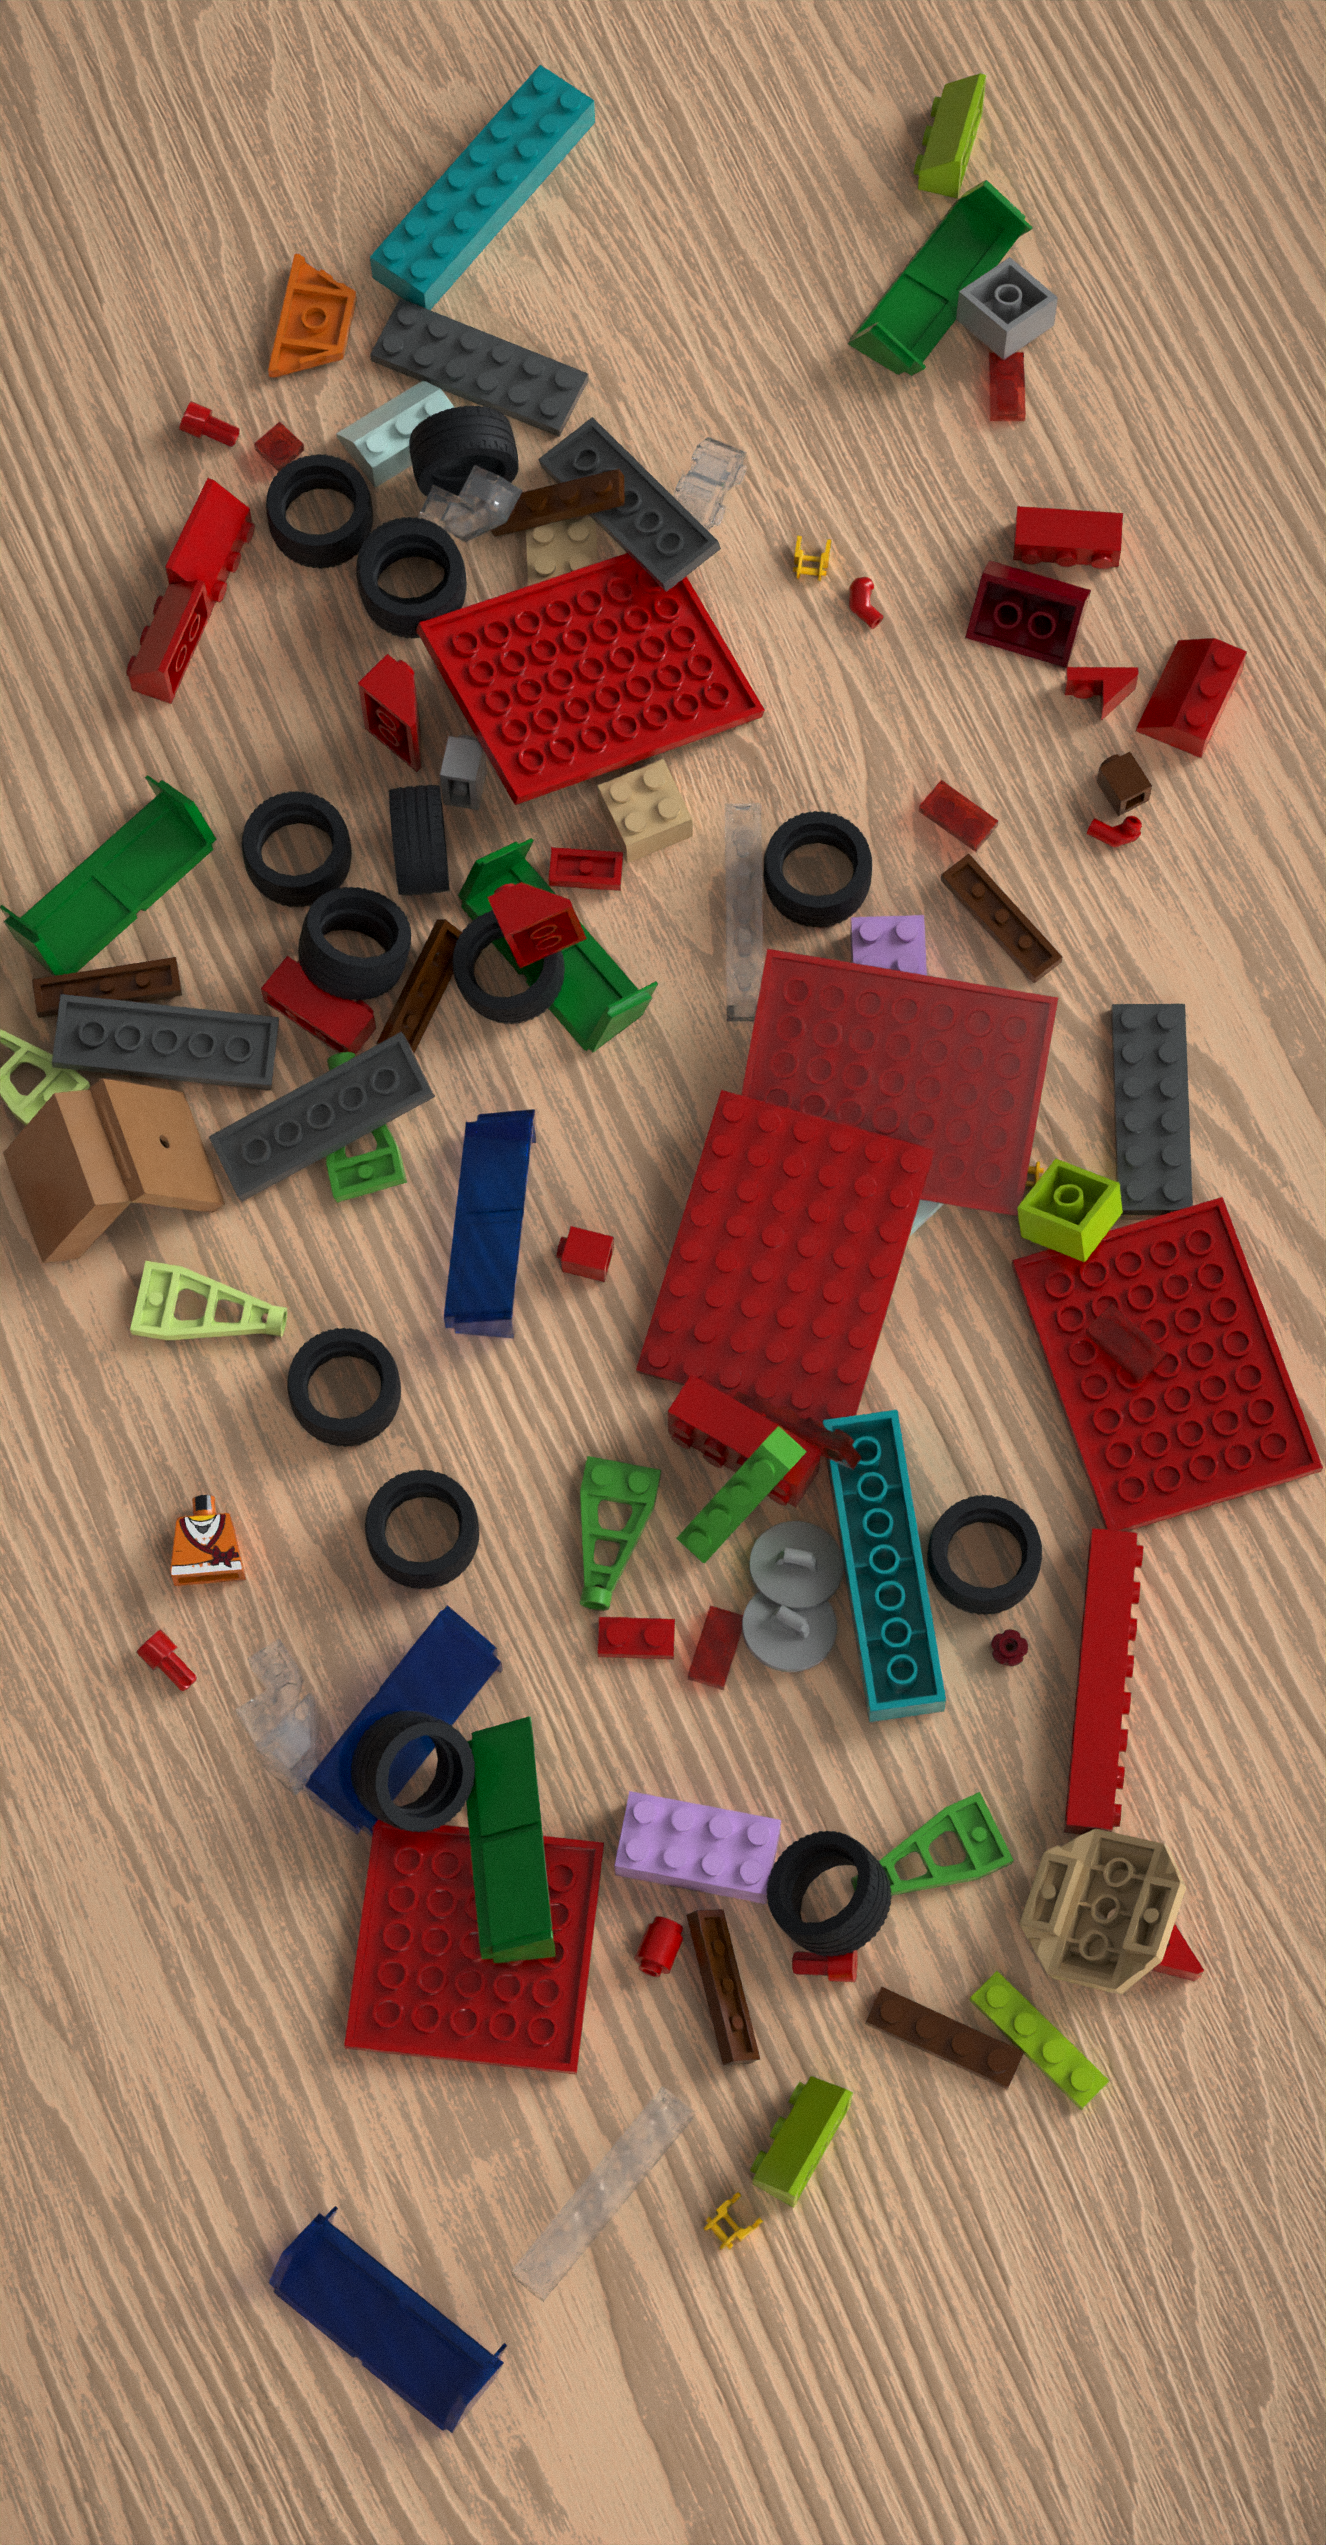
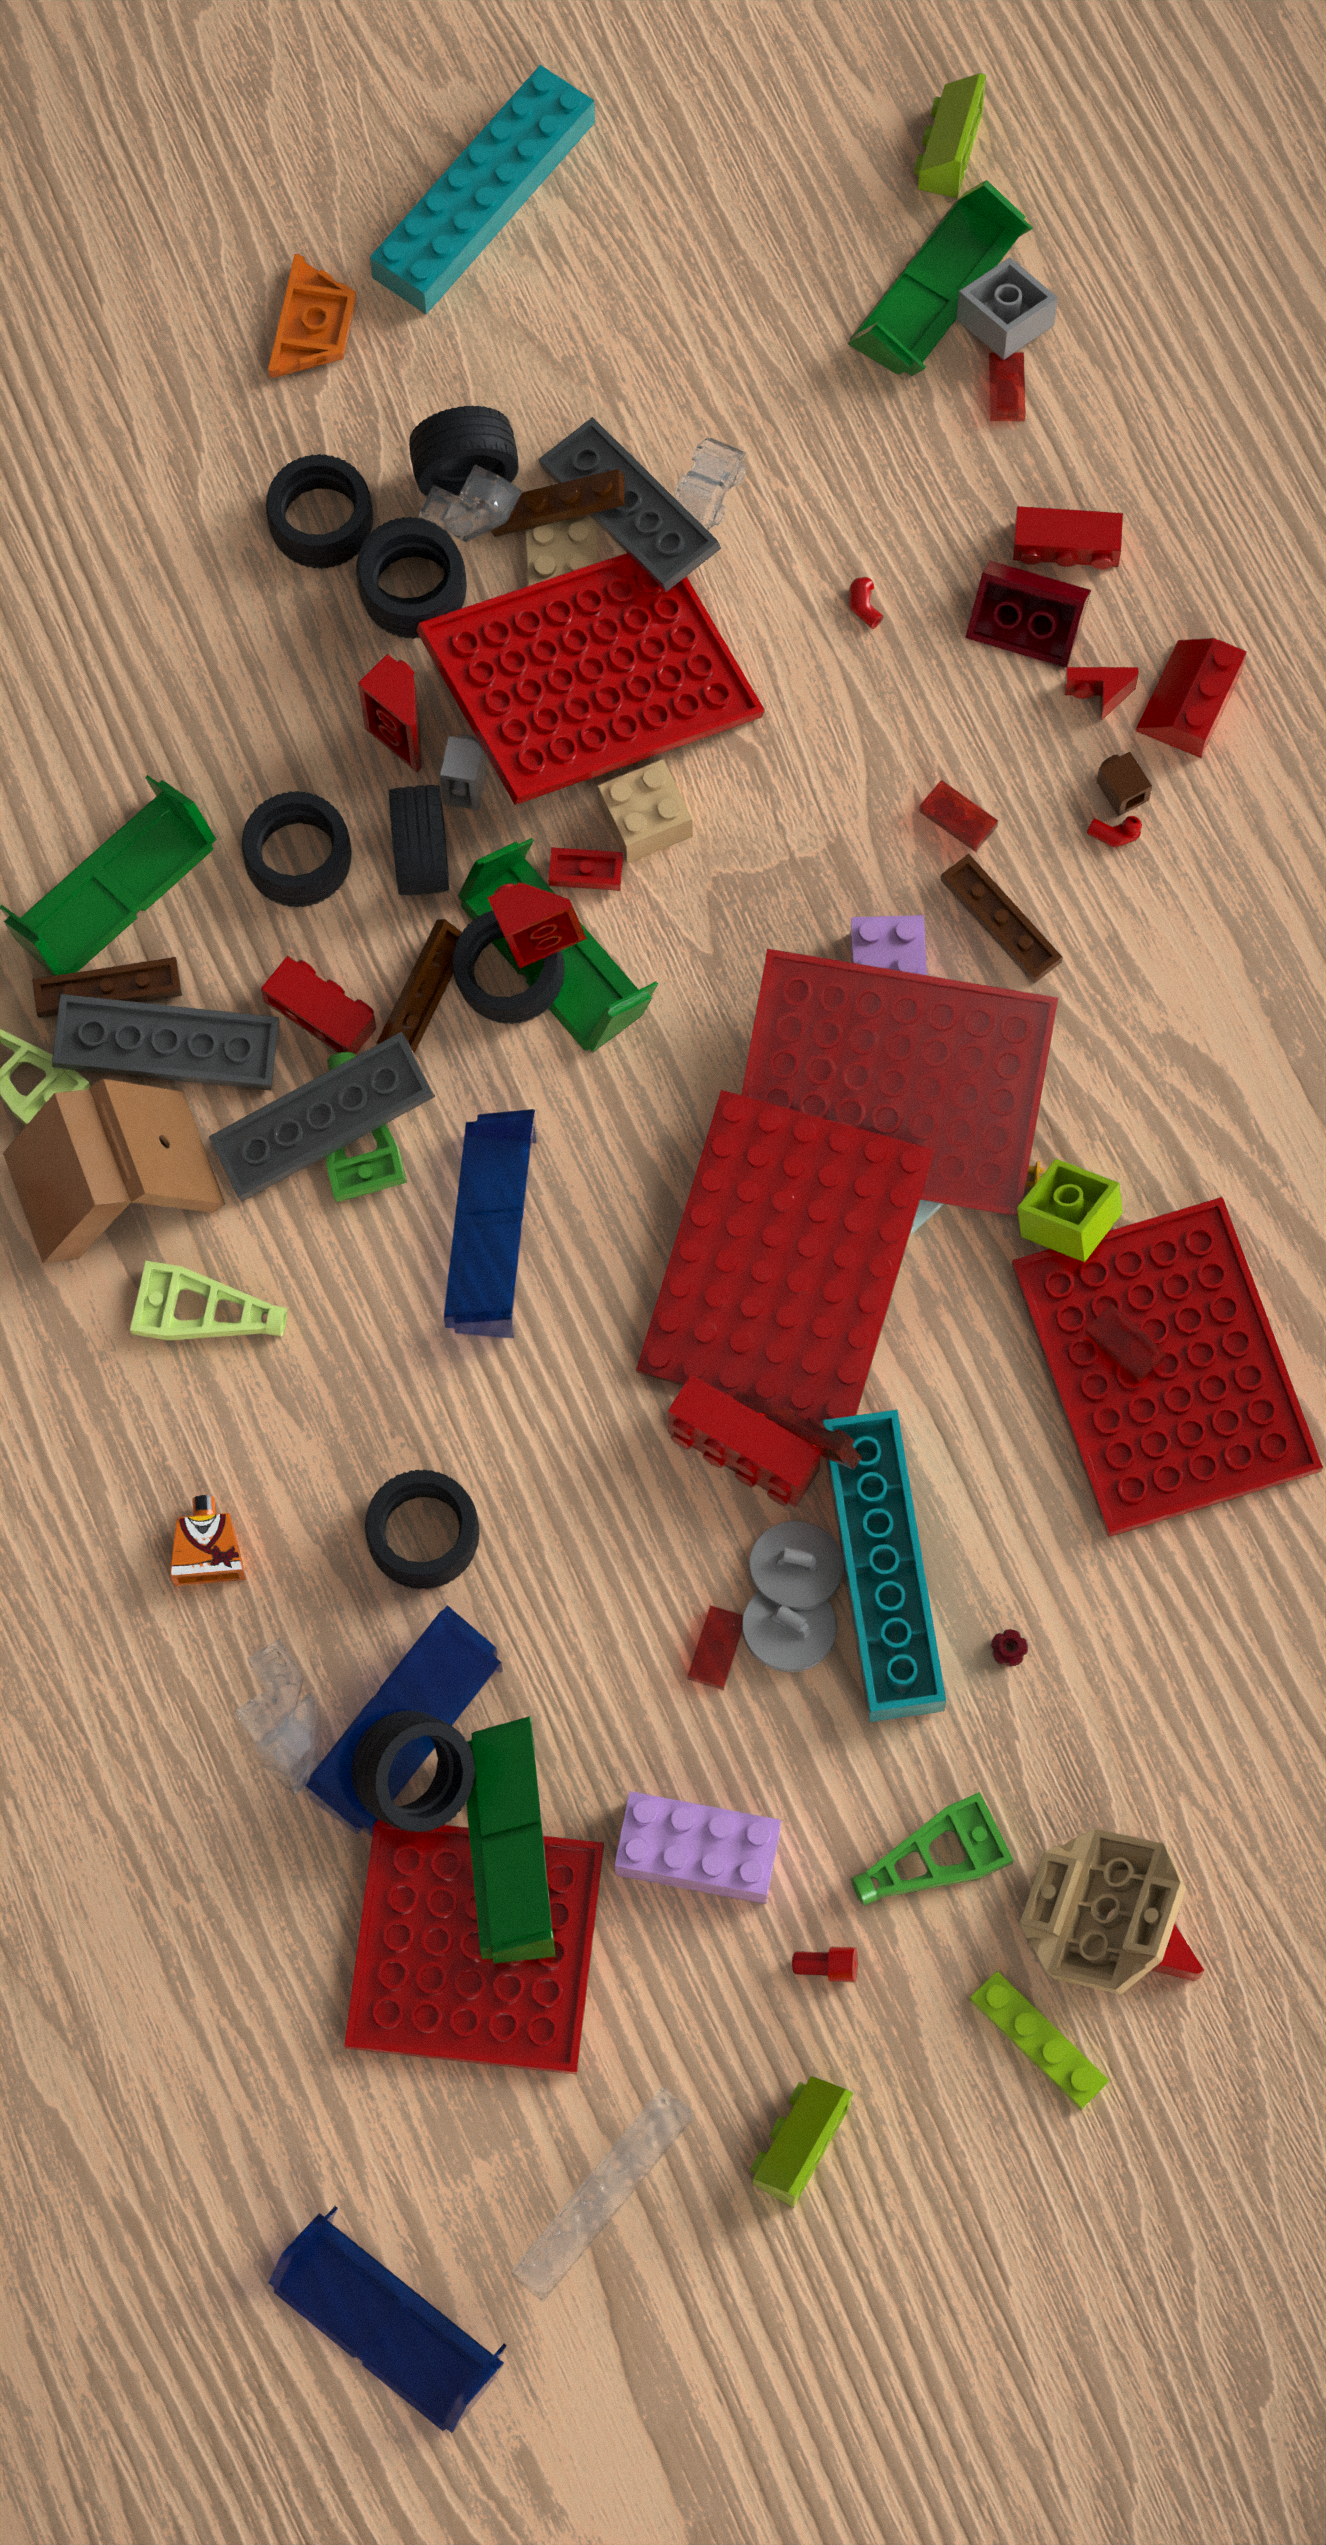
(159, 1652): red piece -> none
(170, 640): red slope -> none
(199, 422): red piece -> none
(211, 541): red slope -> none
(279, 446): clear red plate -> none
(338, 1344): black tyre -> none
(360, 912): black tyre -> none
(382, 437): light aqua slope -> none
(479, 367): dark grey plate -> none
(586, 1253): red brick -> none
(619, 1484): bright green plate -> none
(636, 1638): red plate -> none
(659, 1946): red brick -> none
(723, 1987): reddish brown plate -> none
(739, 2233): yellow piece -> none
(741, 1494): bright green brick -> none
(743, 909): clear brick -> none
(799, 557): yellow piece -> none
(804, 1863): black tyre -> none
(811, 829): black tyre -> none
(944, 2038): reddish brown plate -> none
(984, 1510): black tyre -> none
(1101, 1682): red brick -> none
(1151, 1108): dark grey plate -> none

